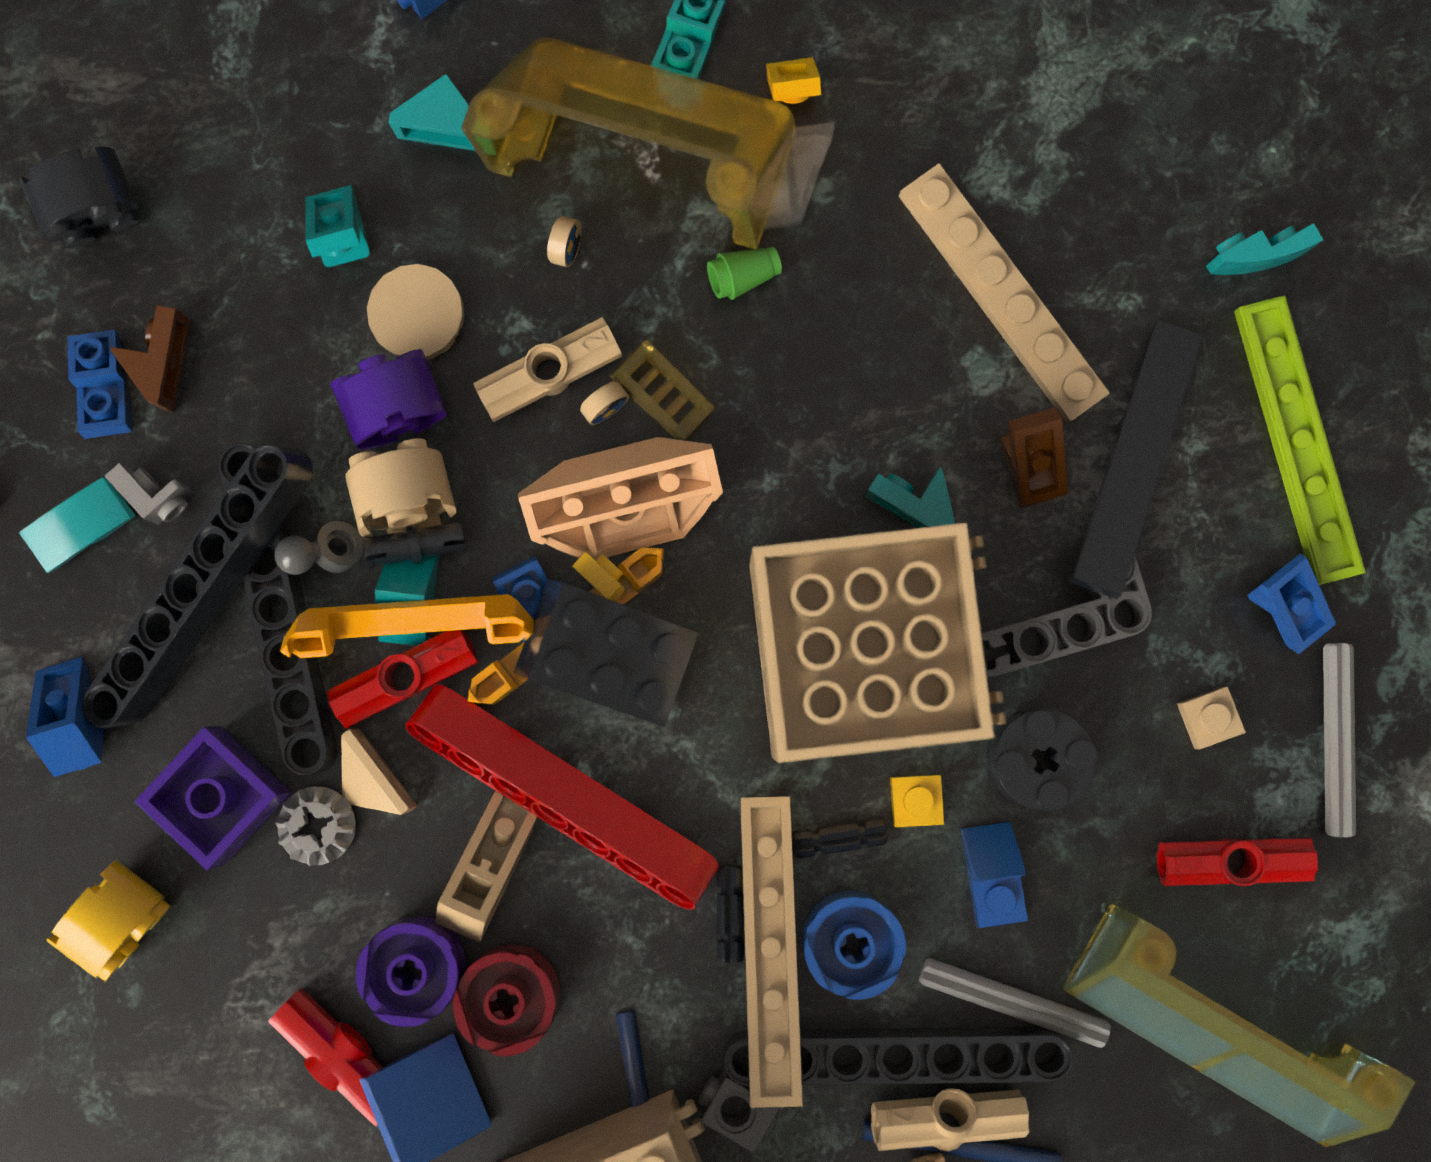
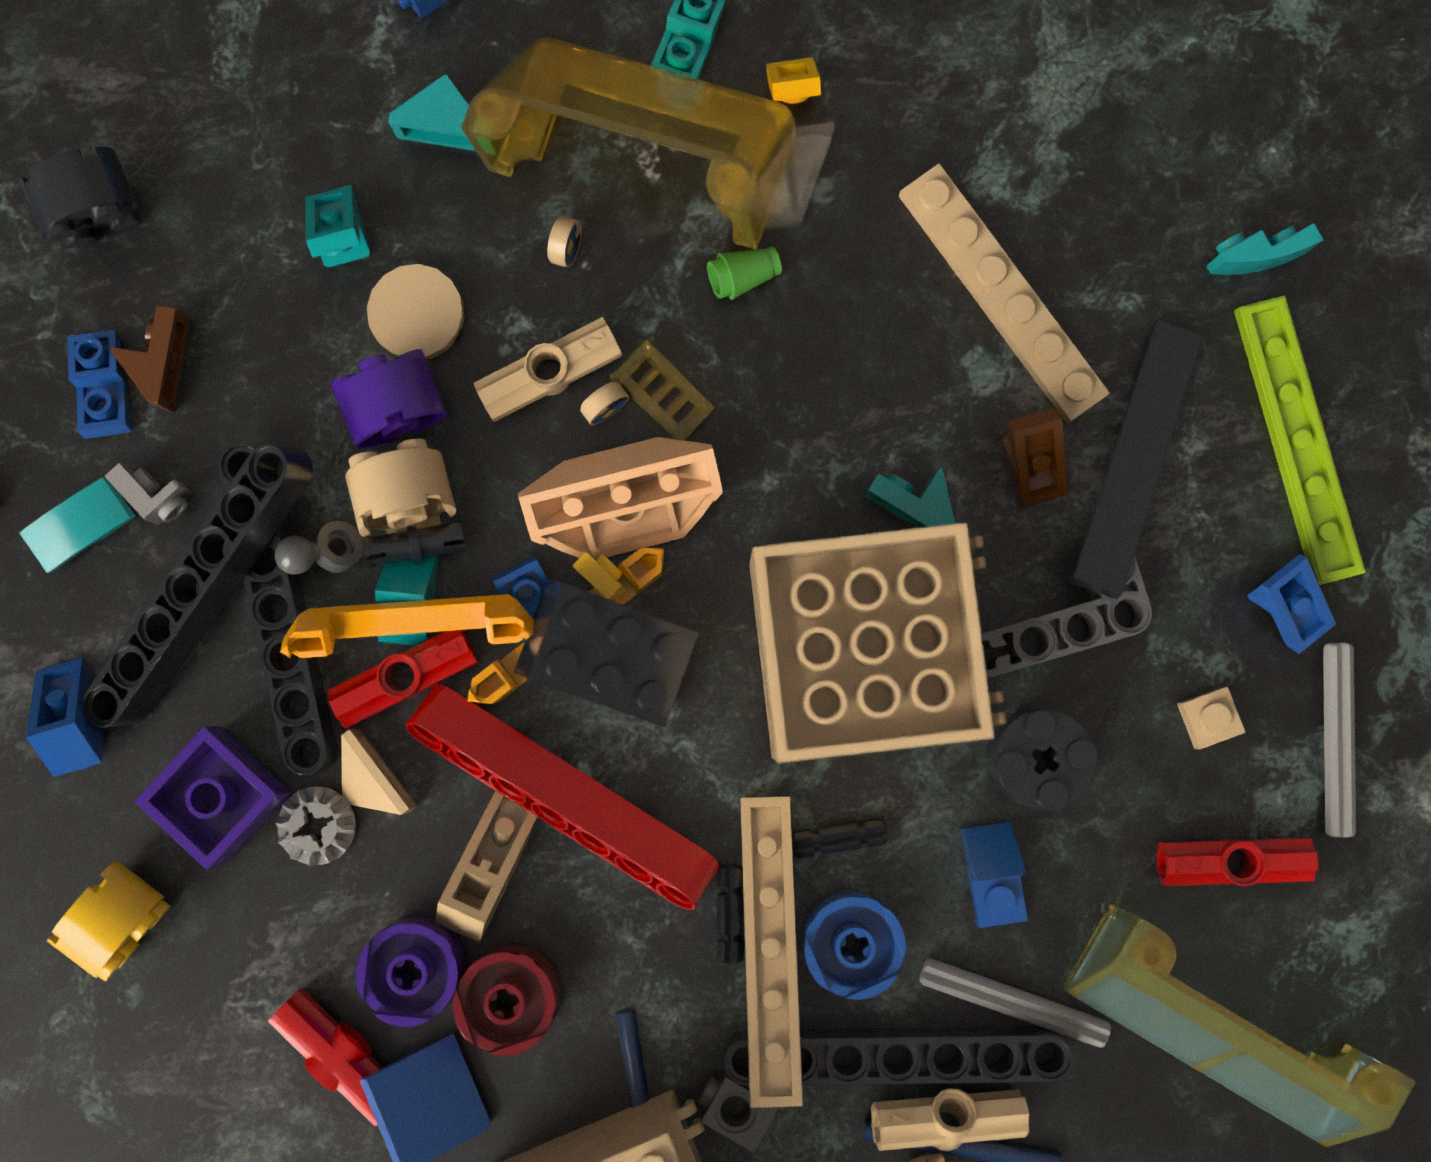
(917, 800): yellow plate -> none

